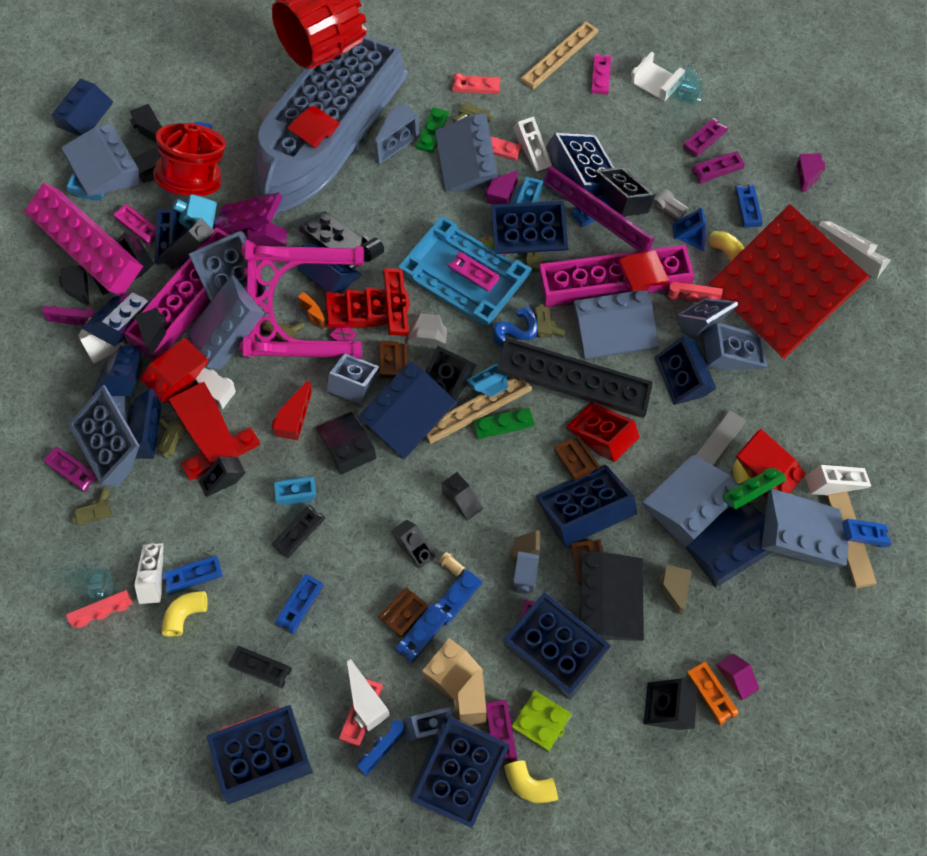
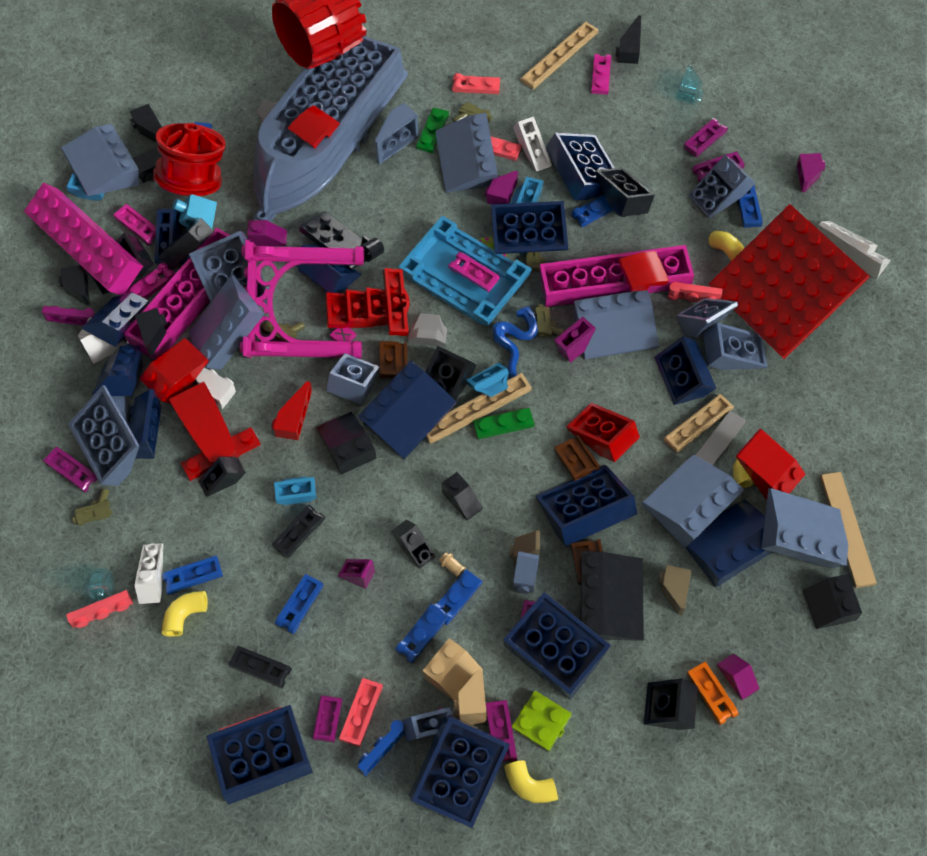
(81, 108): dark blue slope -> none
(152, 282): none -> dark pink plate
(171, 435): olive piece -> none
(247, 213): magenta plate -> none
(314, 312): orange slope -> none
(327, 719): none -> magenta plate
(357, 571): none -> magenta slope
(366, 703): white slope -> none
(403, 612): reddish brown plate -> none
(574, 377): black plate -> none
(575, 339): none -> magenta slope
(598, 210): magenta tile -> none
(629, 46): none -> black slope
(656, 79): white panel -> none
(665, 202): light grey piece -> none
(691, 229): blue slope -> none
(698, 423): none -> tan tile
(721, 187): none -> sand blue slope
(754, 487): green plate -> none
(832, 602): none -> black slope
(836, 479): white slope -> none
(866, 532): blue plate -> none

